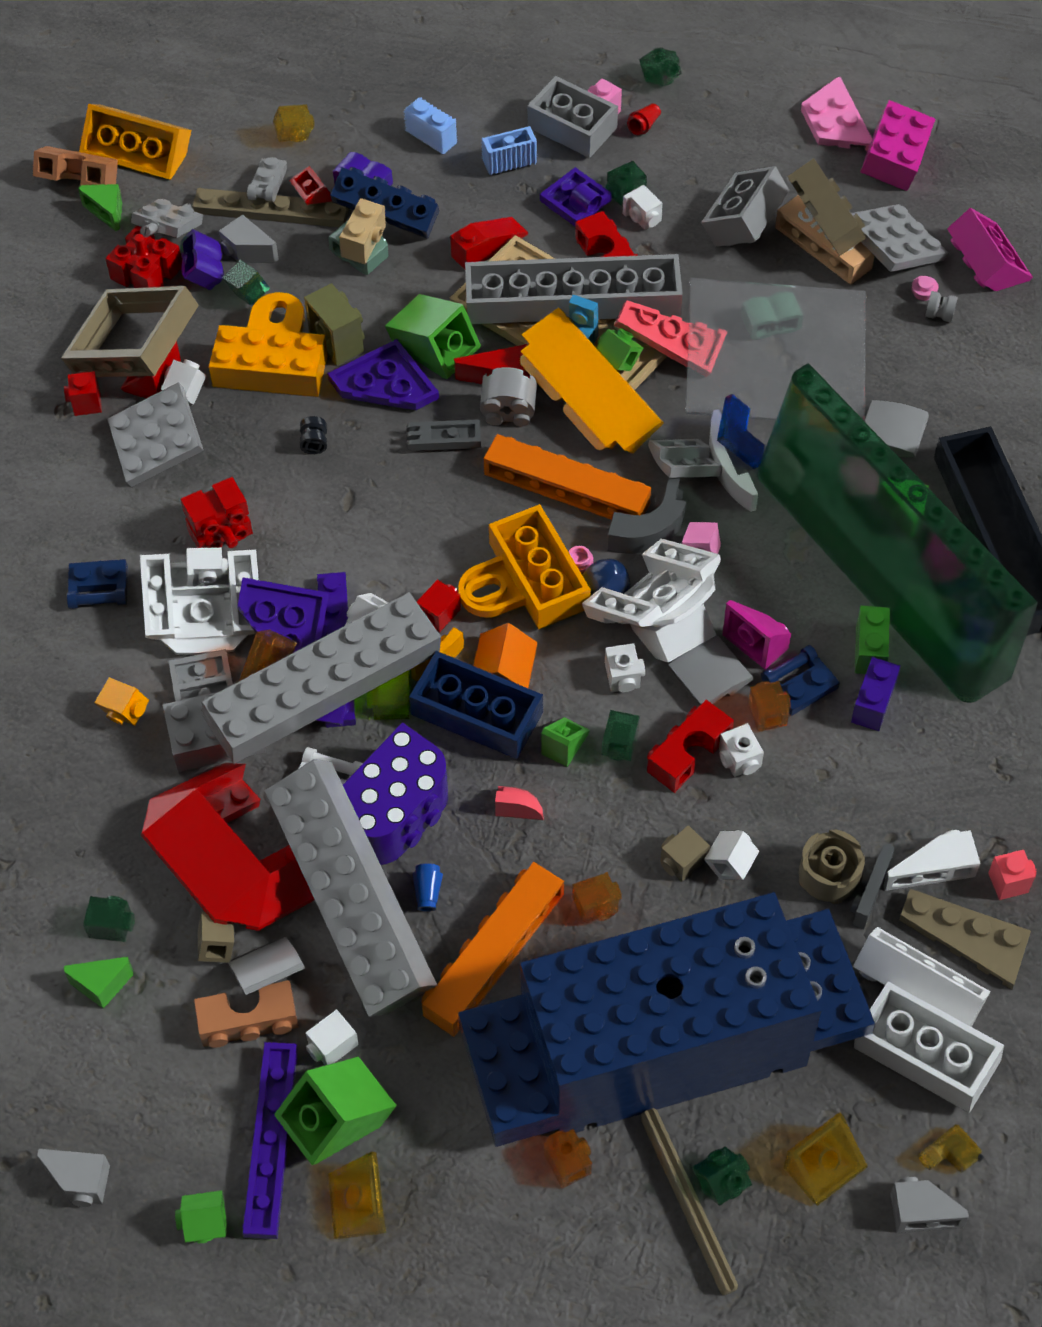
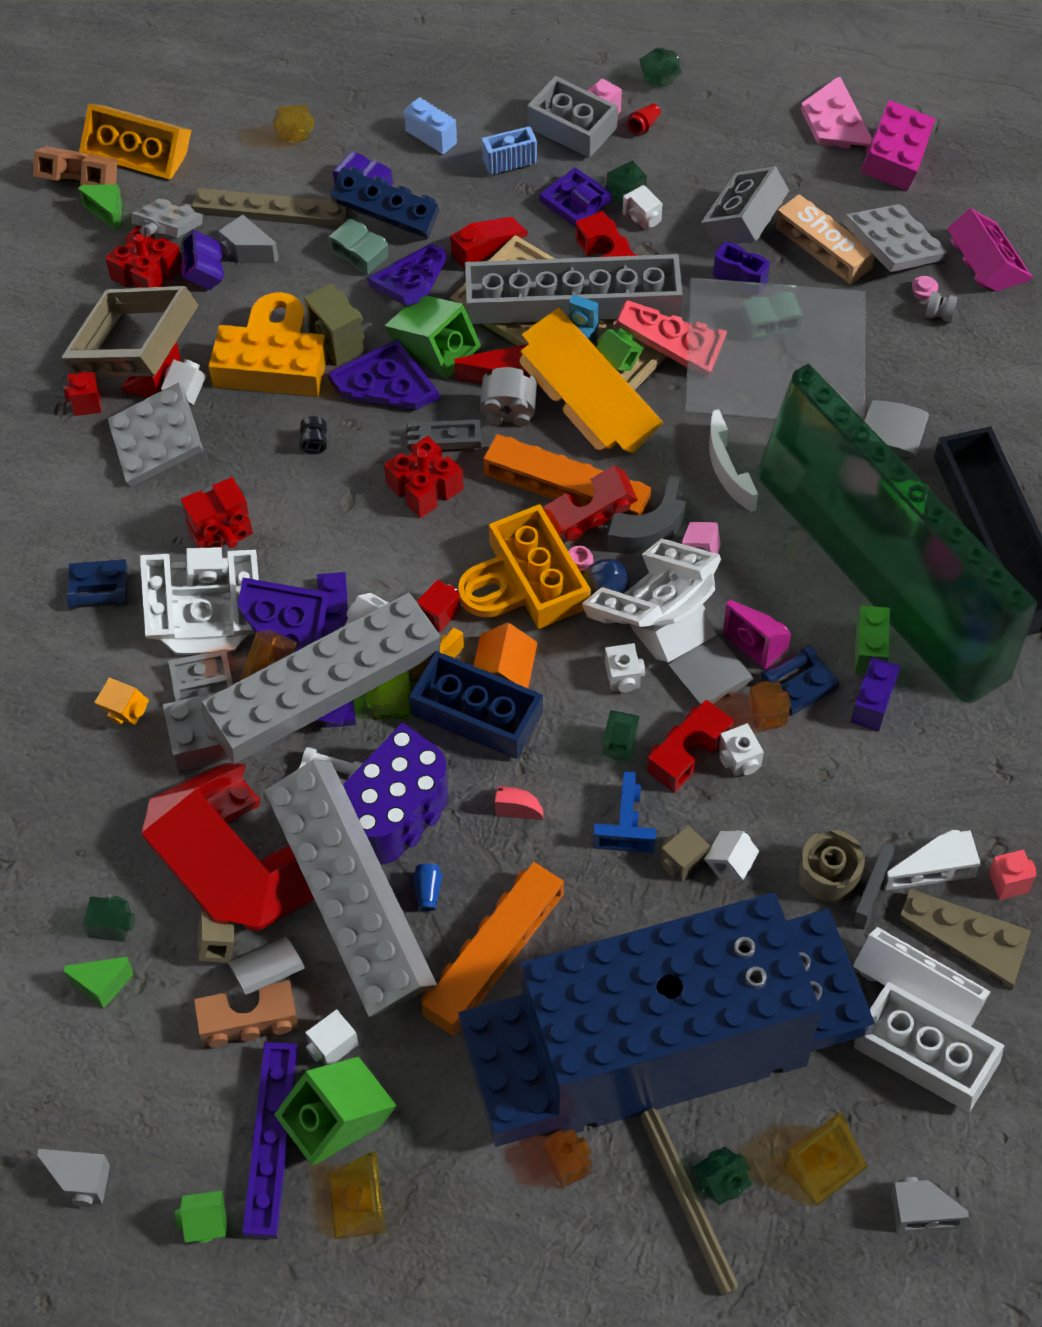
(246, 282): clear green brick -> none
(267, 179): light grey plate -> none
(310, 187): red slope -> none
(362, 231): tan brick -> none
(411, 276): none -> dark purple plate
(423, 476): none -> red brick
(562, 740): bright green slope -> none
(596, 898): clear orange brick -> none
(611, 496): none -> red arch
(627, 834): none -> blue bracket
(684, 458): light grey slope -> none
(734, 432): clear blue tile -> none
(735, 264): none -> dark purple brick
(828, 207): dark tan wedge -> none
(955, 1147): clear yellow piece -> none

